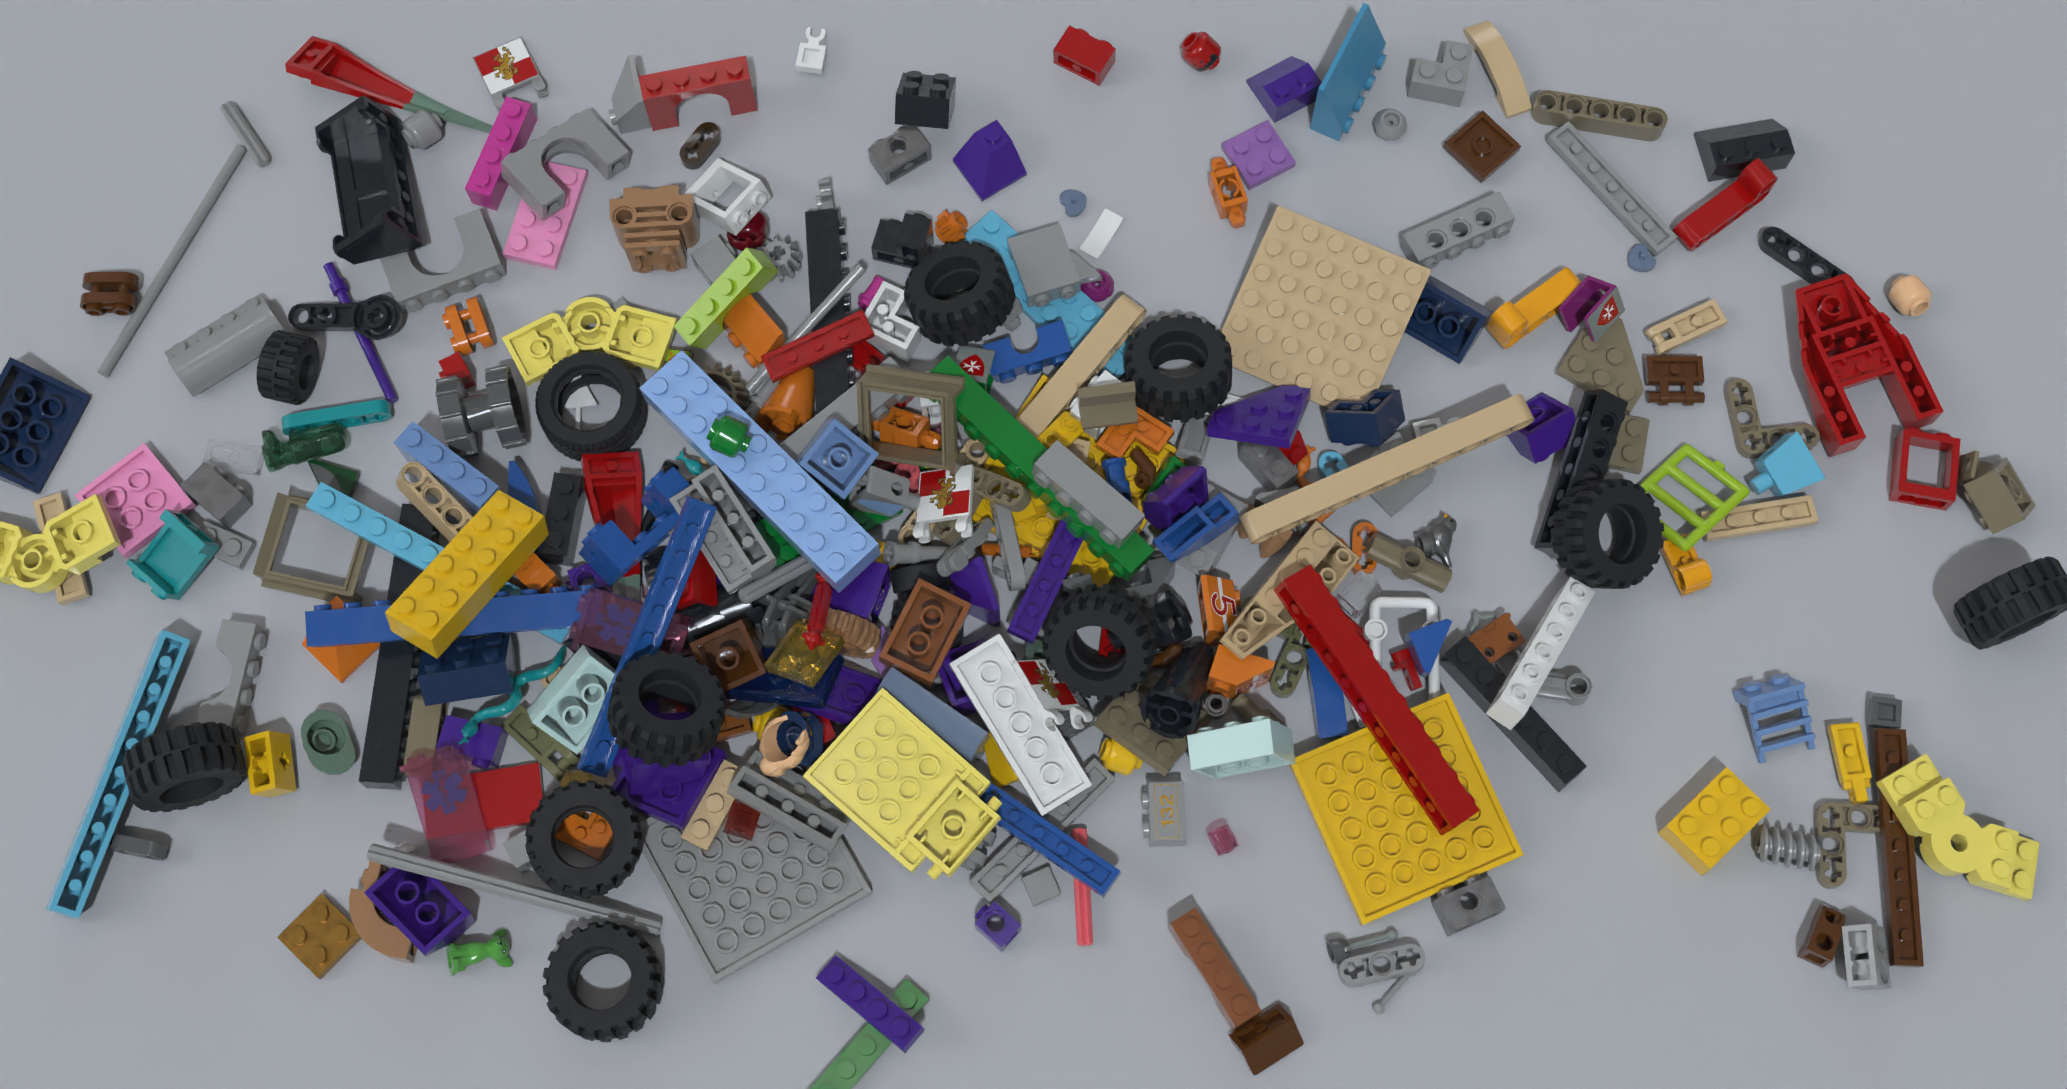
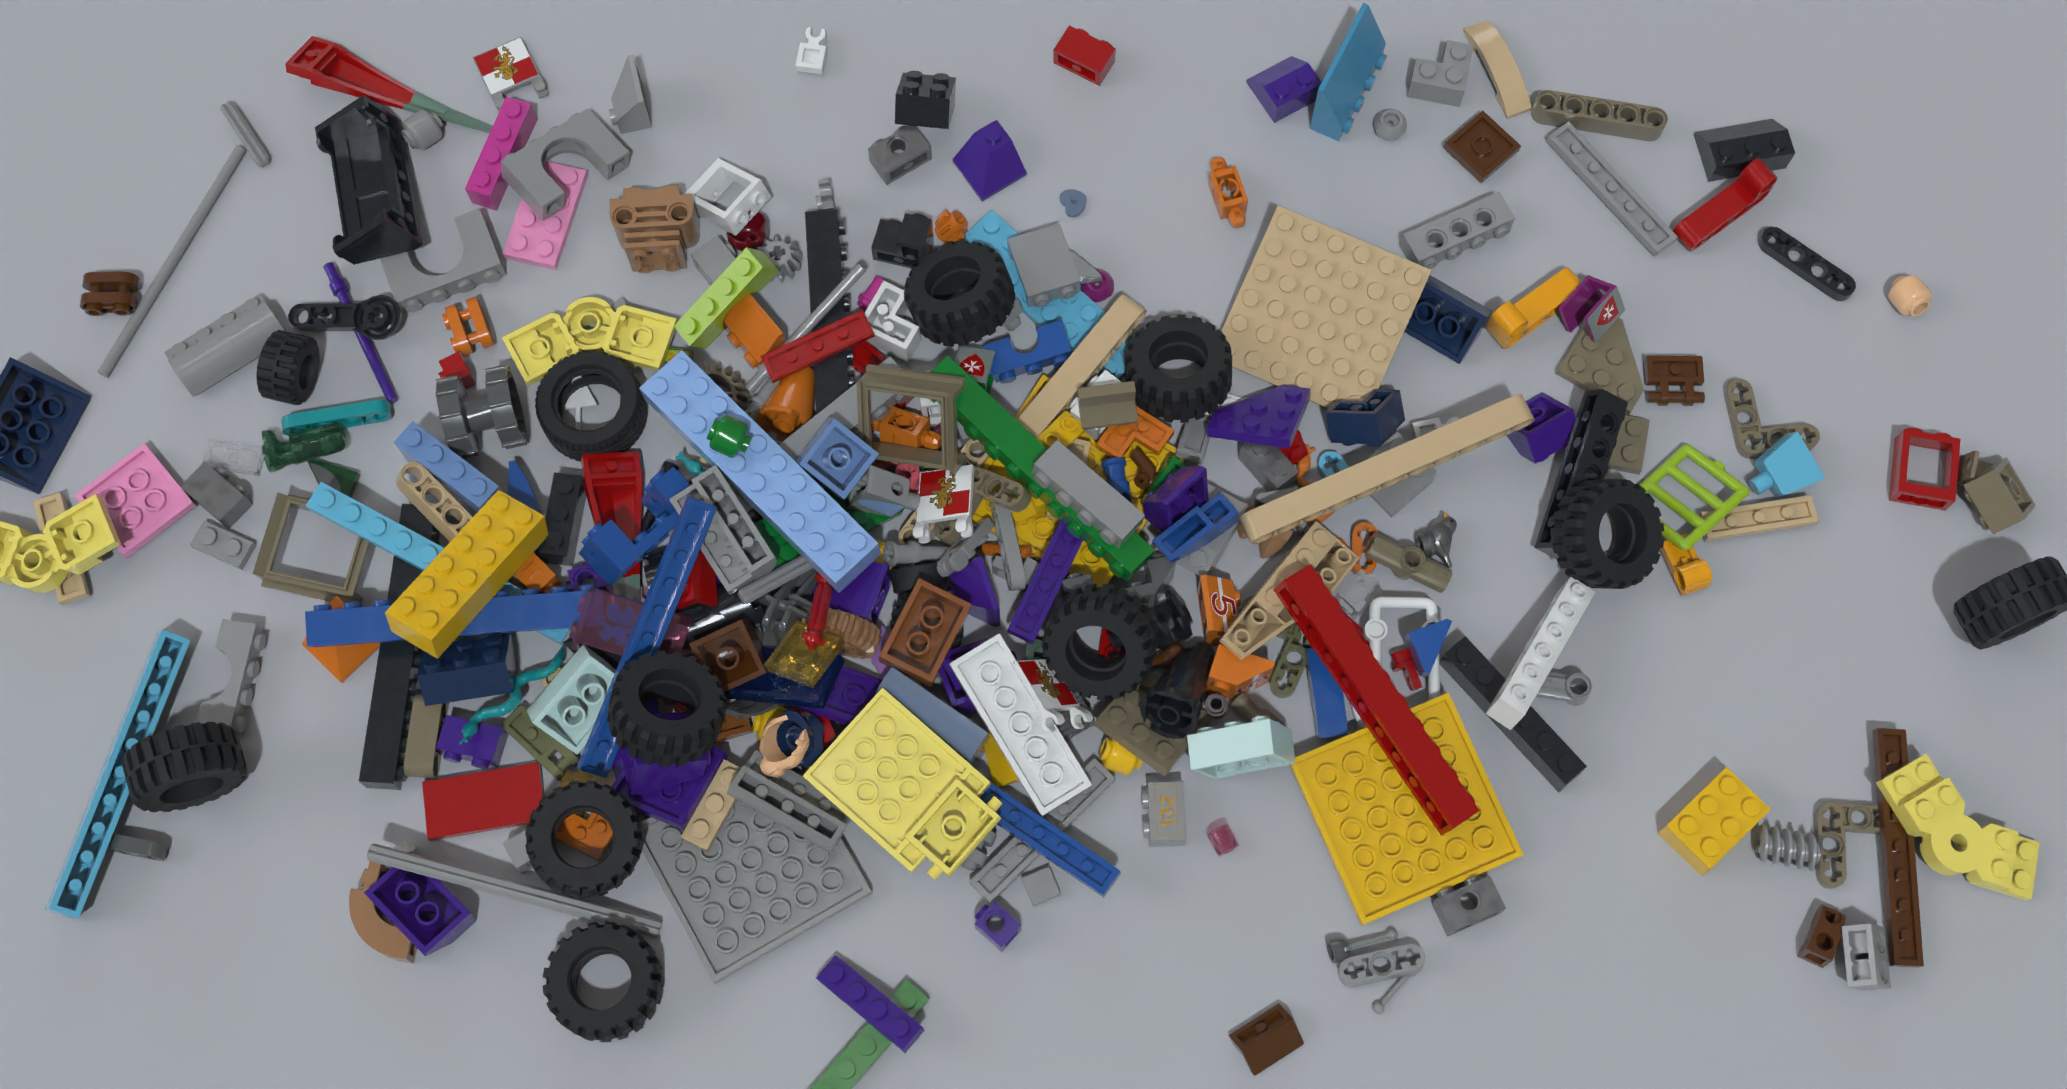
(174, 556): teal panel -> none
(270, 764): yellow brick -> none
(320, 936): pearl gold plate -> none
(327, 742): sand green piece -> none
(447, 805): clear pink panel -> none
(471, 953): bright green animal -> none
(668, 88): red arch -> none
(696, 144): dark brown beam -> none
(741, 821): clear red plate -> none
(1082, 899): coral axle -> none
(1101, 233): white sticker -> none
(1201, 51): red head -> none
(1217, 971): dark orange arch -> none
(1258, 155): medium lavender plate -> none
(1494, 639): dark orange piece -> none
(1640, 259): sand blue piece -> none
(1687, 327): tan plate -> none
(1771, 698): medium blue plate -> none
(1851, 344): red wedge -> none
(1851, 760): yellow hinge -> none
(1884, 713): dark grey plate -> none

